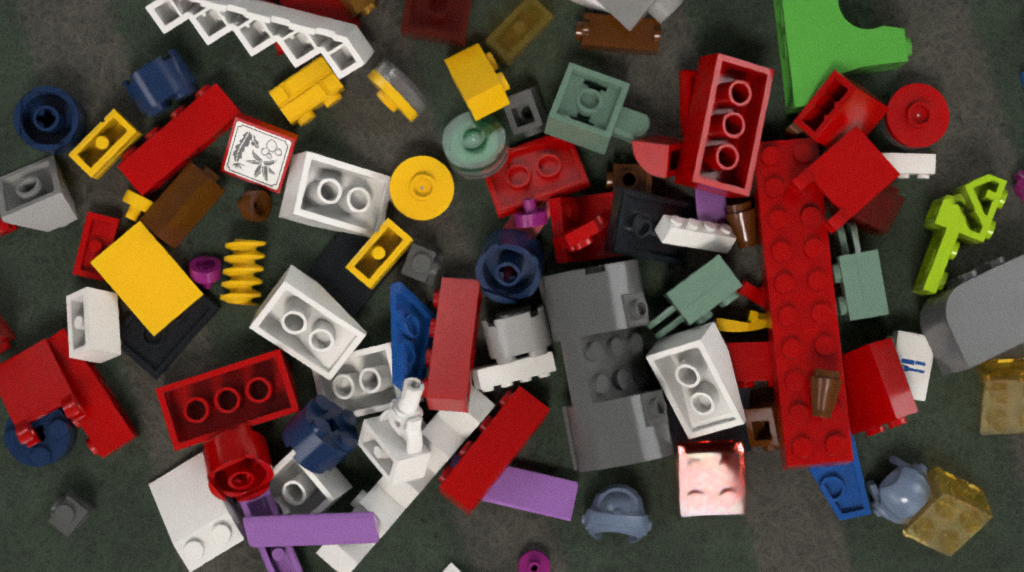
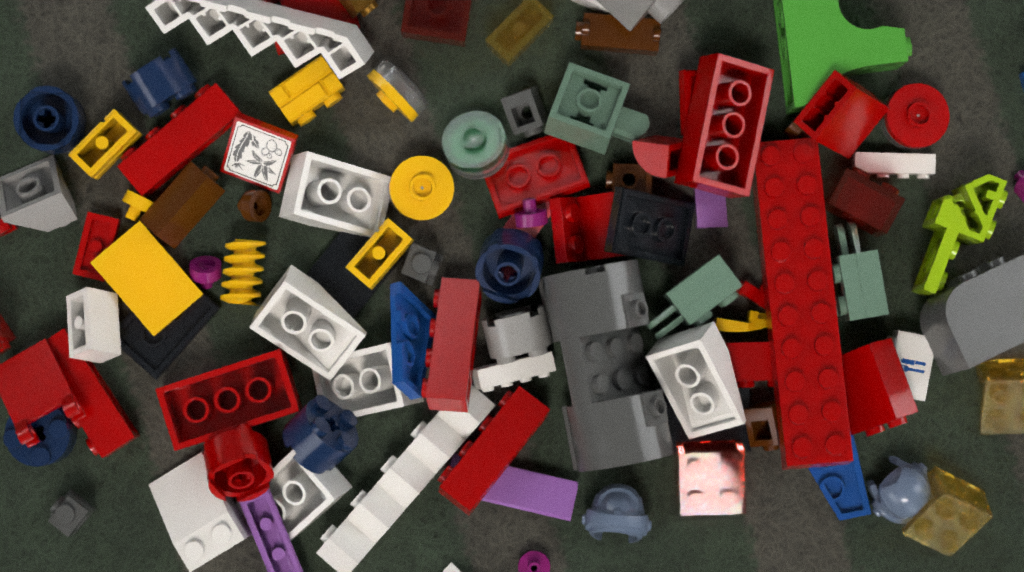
(312, 529): medium lavender slope -> none
(396, 438): white brick -> none
(477, 81): yellow brick -> none
(580, 235): red wing -> none
(695, 234): white piece -> none
(742, 220): reddish brown cone -> none
(824, 391): reddish brown cone -> none
(848, 176): red flag -> none

